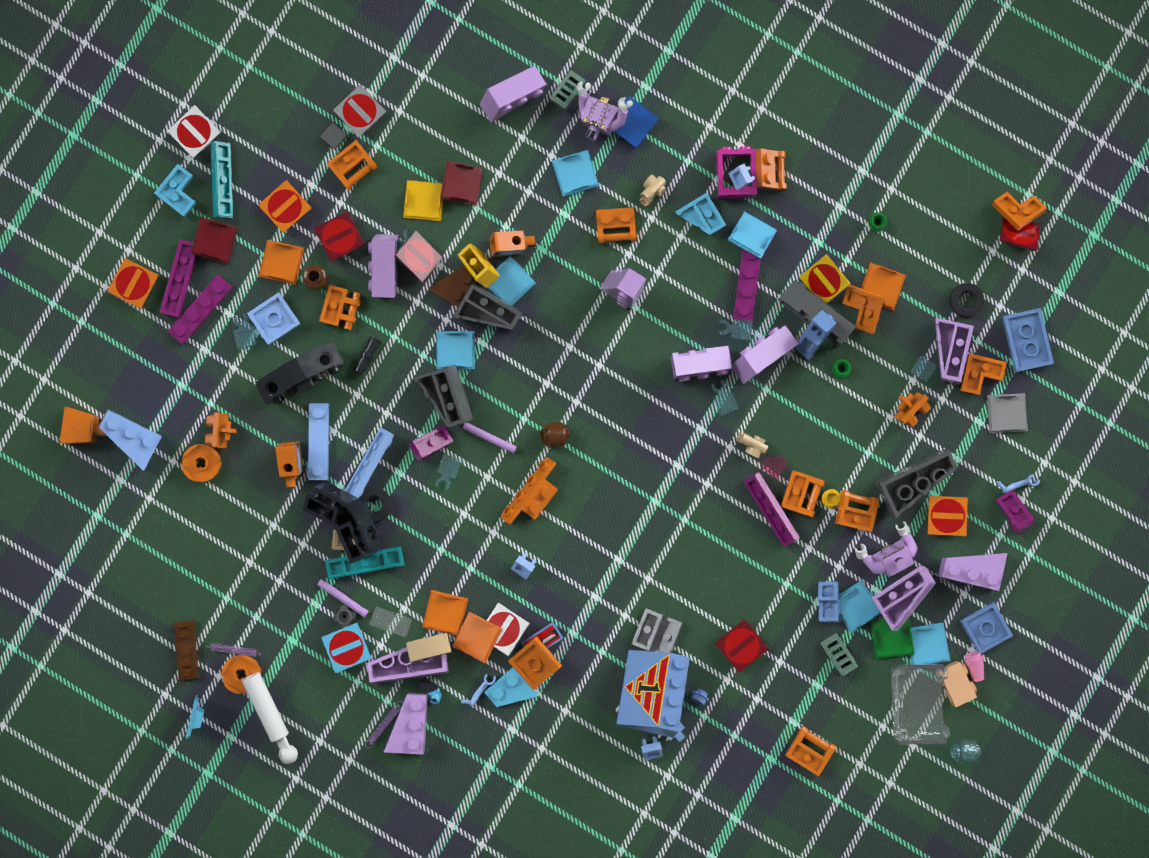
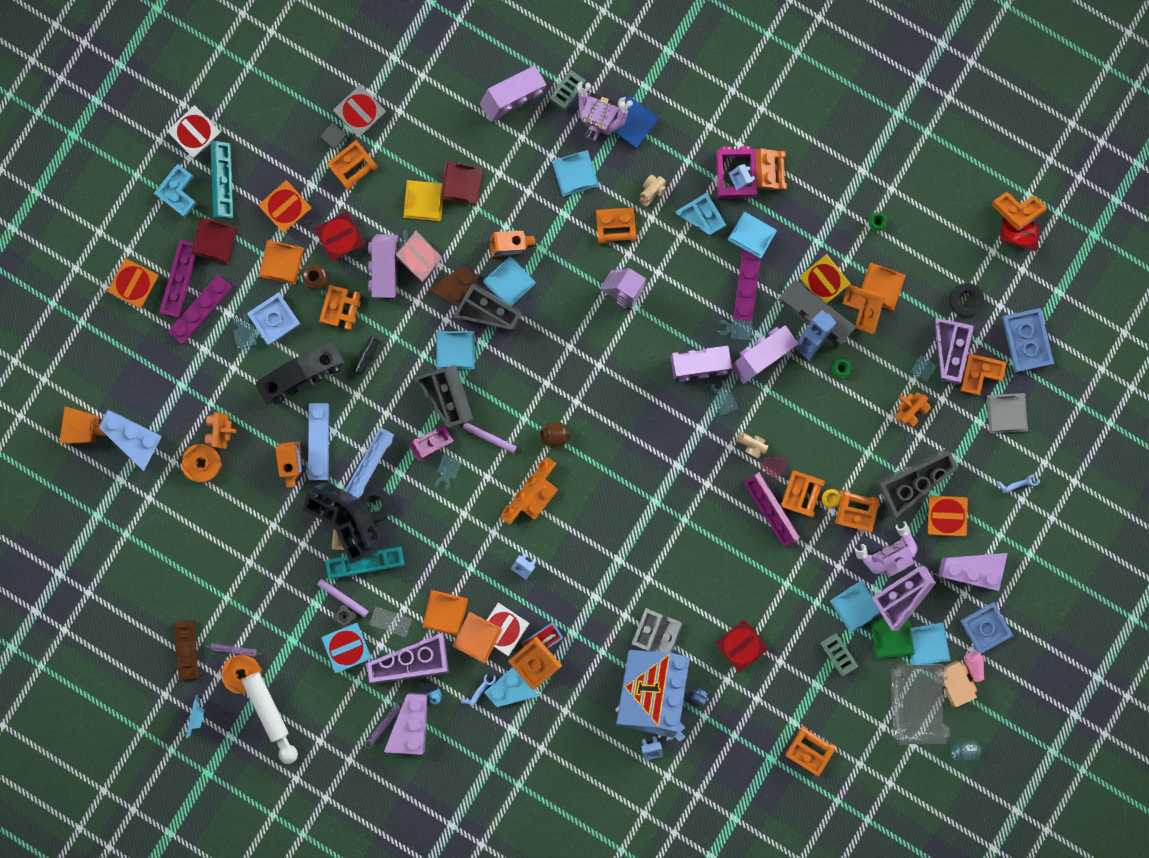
(428, 647): tan slope -> none
(478, 265): yellow brick -> none
(828, 602): medium blue slope -> none
(1017, 514): magenta plate -> none

